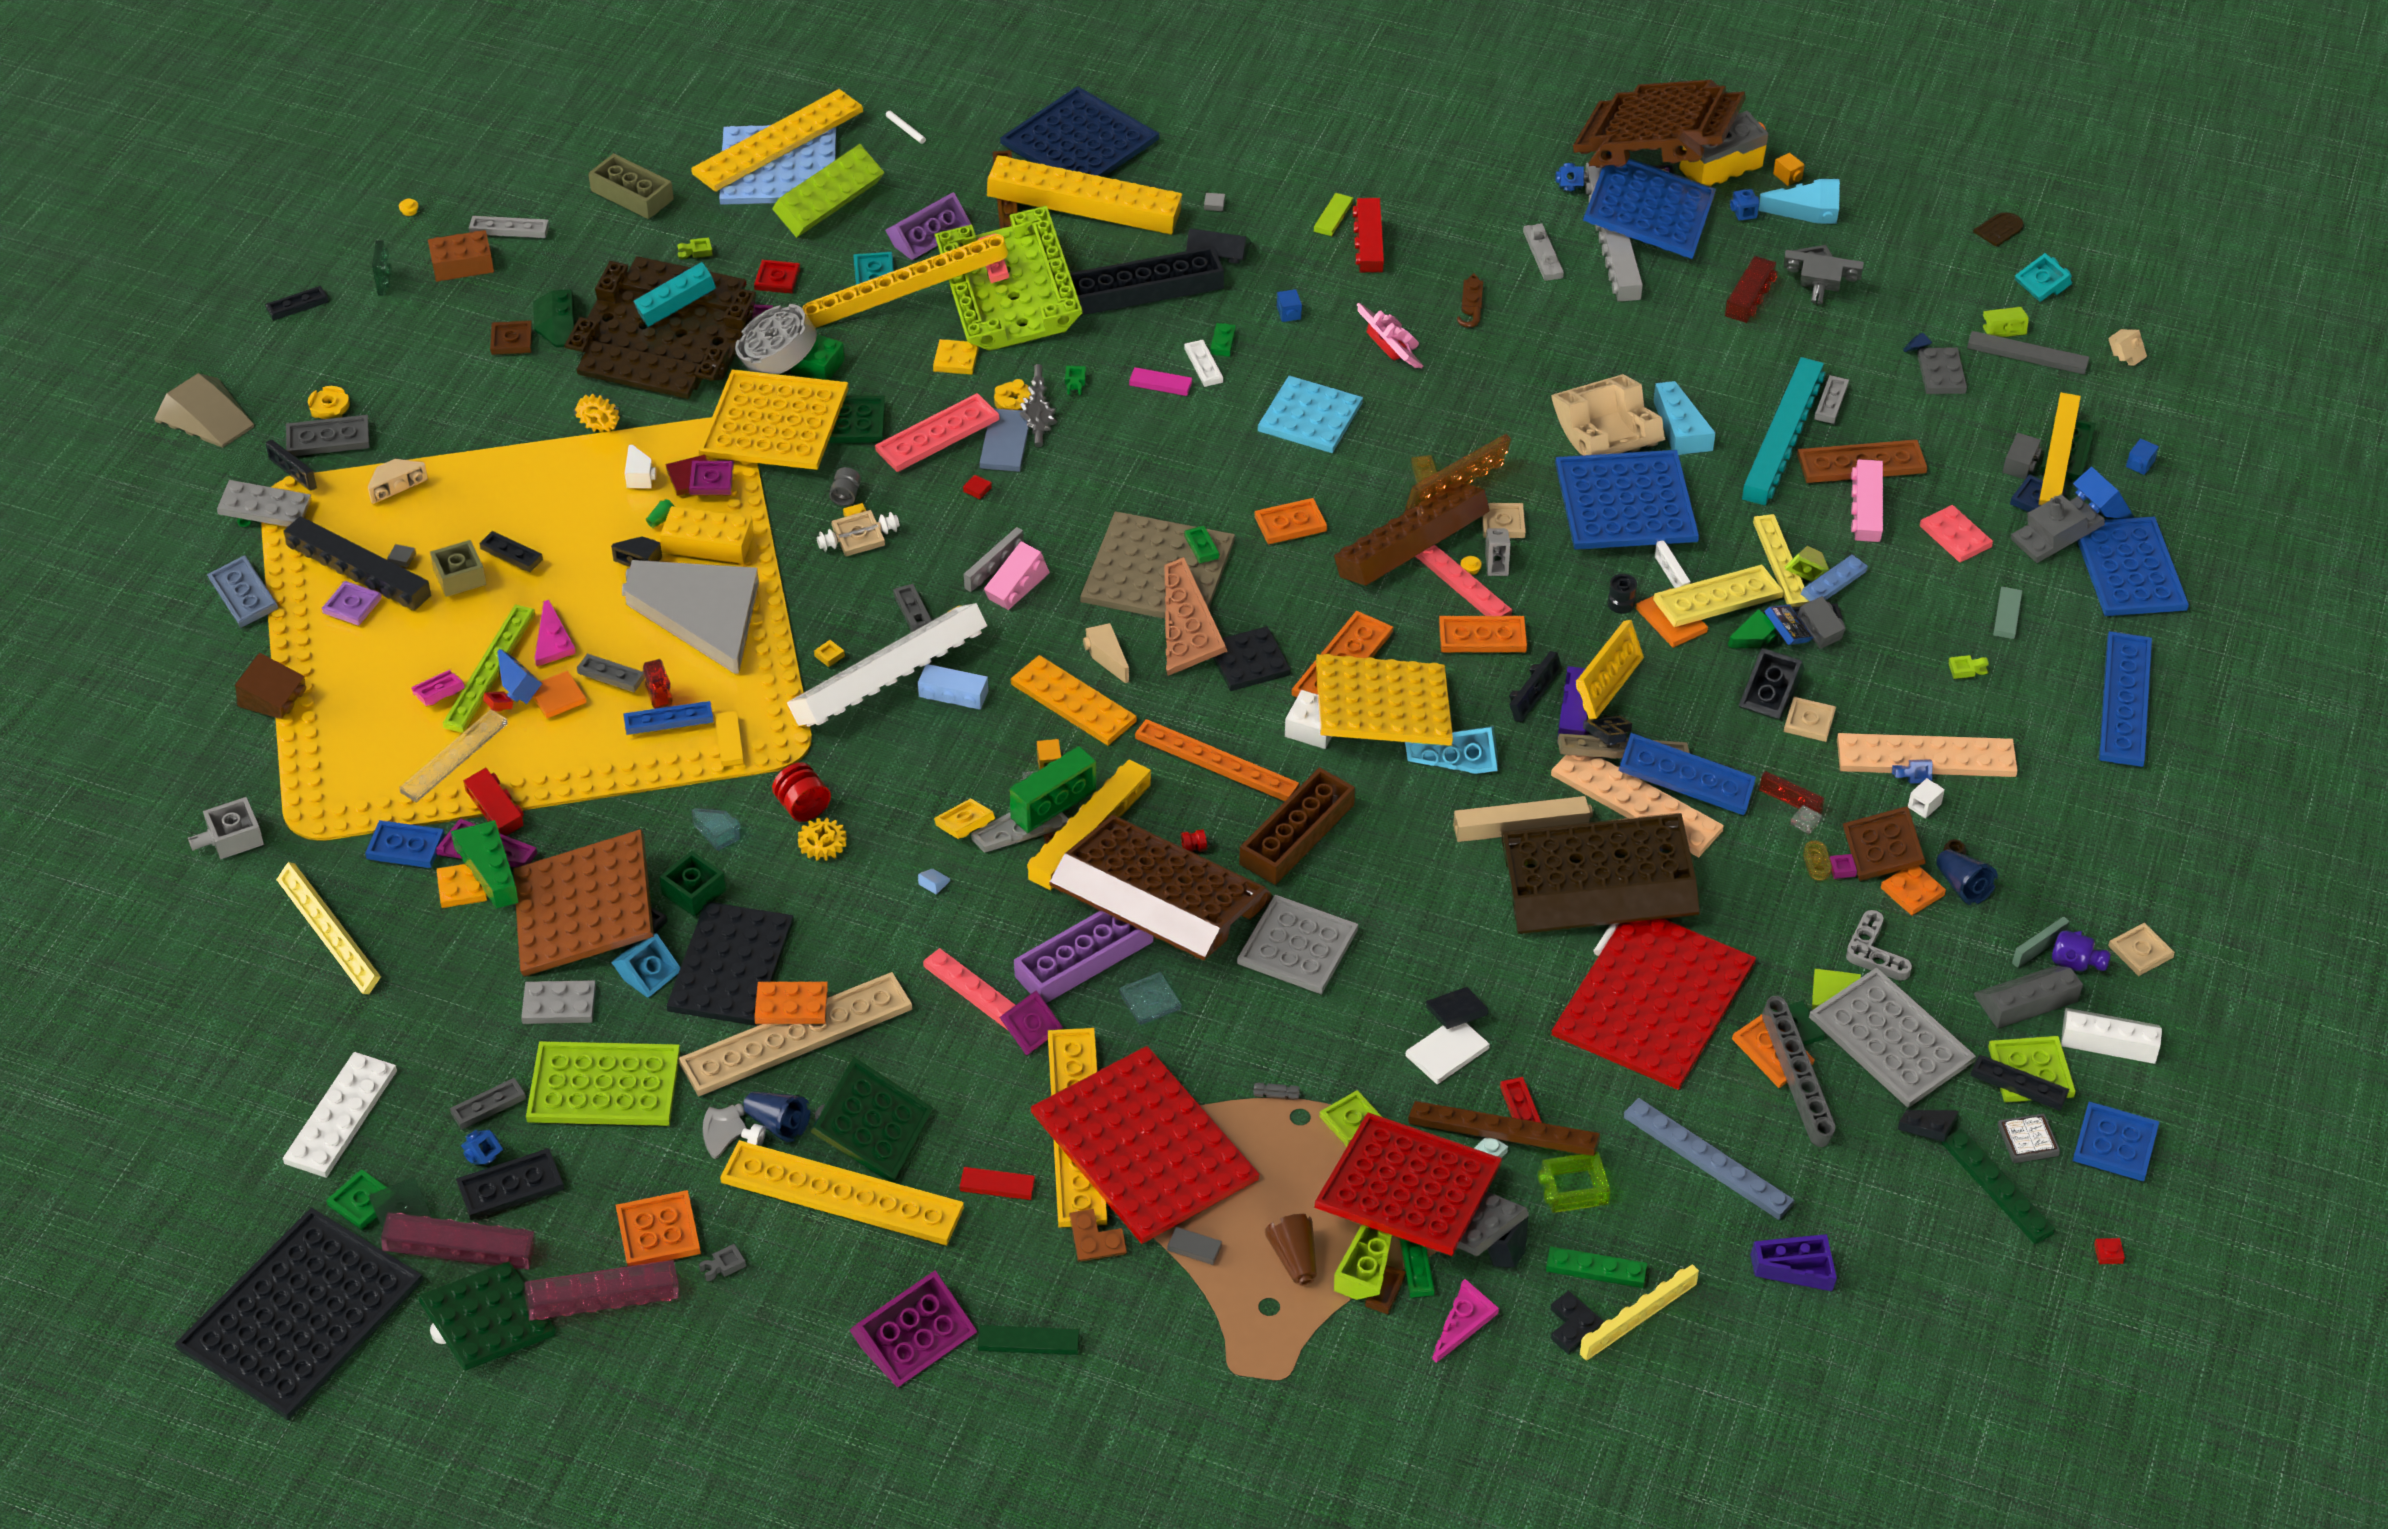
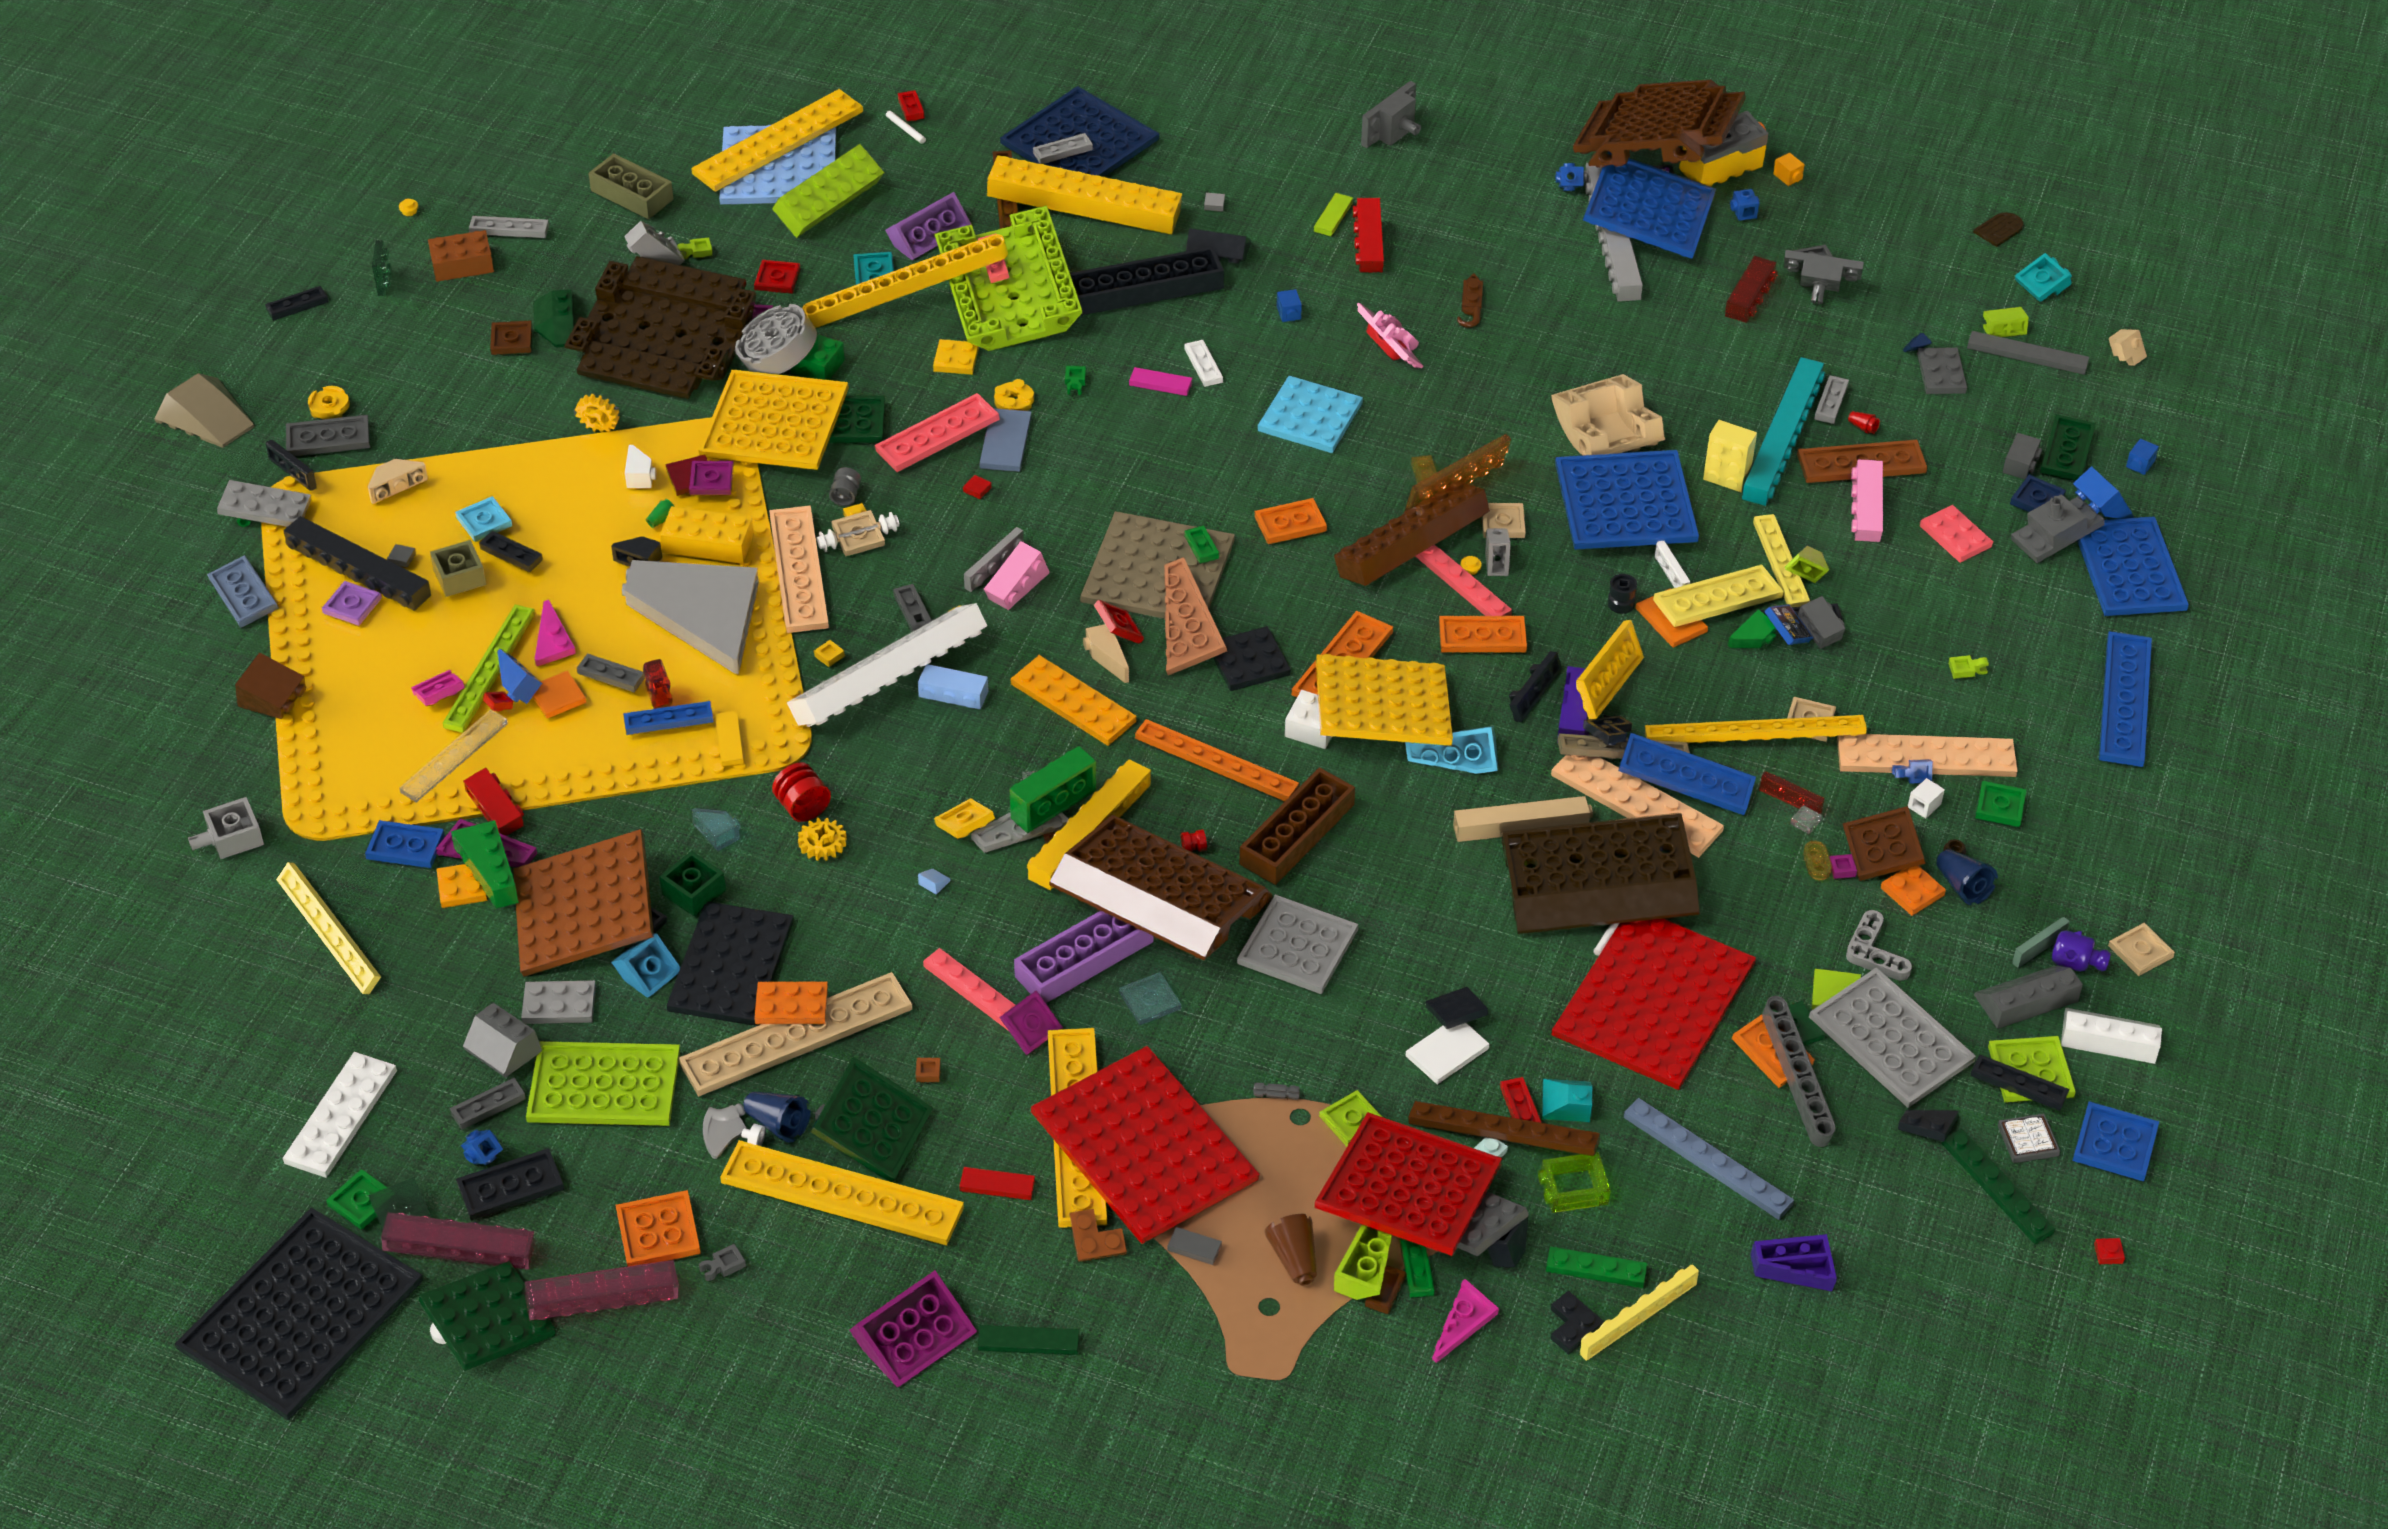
(483, 518): none -> medium azure plate
(501, 1040): none -> dark grey slope
(653, 245): none -> light grey wedge
(675, 294): teal brick -> none
(798, 569): none -> light nougat plate
(911, 105): none -> red plate
(928, 1069): none -> dark orange plate
(1037, 410): flat silver piece -> none
(1047, 752): light orange brick -> none
(1062, 148): none -> light grey plate
(1119, 621): none -> red tile
(1223, 339): green plate -> none
(1391, 118): none -> dark grey brick
(1543, 252): light grey hinge -> none
(1567, 1100): none -> teal slope
(1681, 420): medium azure wedge -> none
(1729, 455): none -> light yellow brick
(1758, 729): none -> yellow plate
(1772, 684): black slope -> none
(1810, 202): medium azure wedge -> none
(1835, 579): medium blue plate -> none
(1866, 422): none -> red cone
(2000, 803): none -> green plate
(2007, 612): sand green tile -> none
(2059, 447): yellow tile -> none

